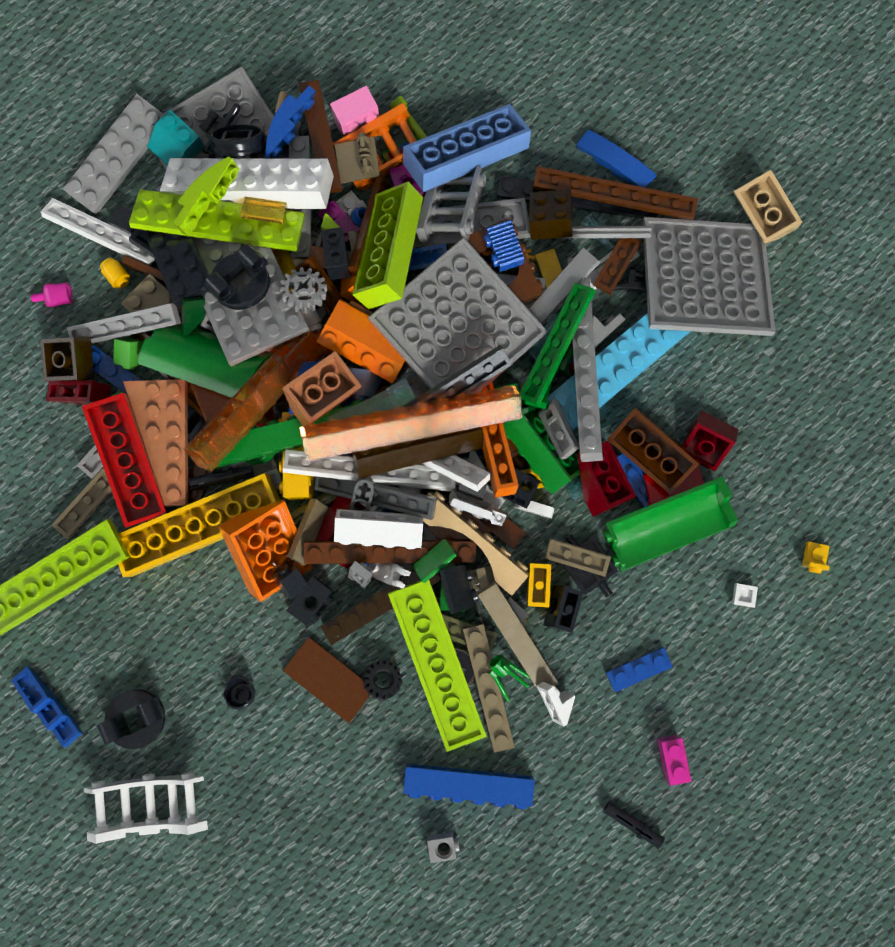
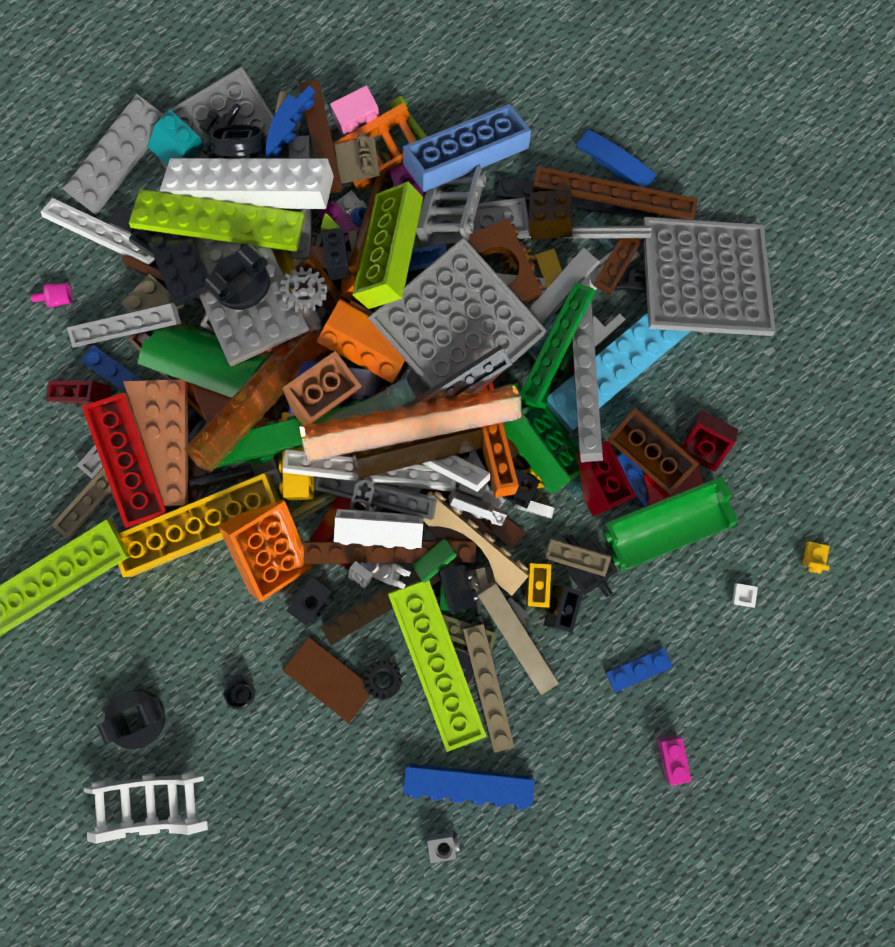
(47, 706): blue slope -> none
(67, 358): dark brown brick -> none
(114, 273): yellow brick -> none
(127, 352): bright green brick -> none
(192, 313): dark green tile -> none
(206, 188): lime slope -> none
(264, 210): clear yellow tile -> none
(289, 580): black brick -> none
(307, 529): dark tan tile -> none
(502, 667): green plant -> none
(504, 246): blue brick -> none
(557, 703): white slope -> none
(558, 429): light grey plate -> none
(640, 829): black pin -> none
(768, 207): tan slope -> none

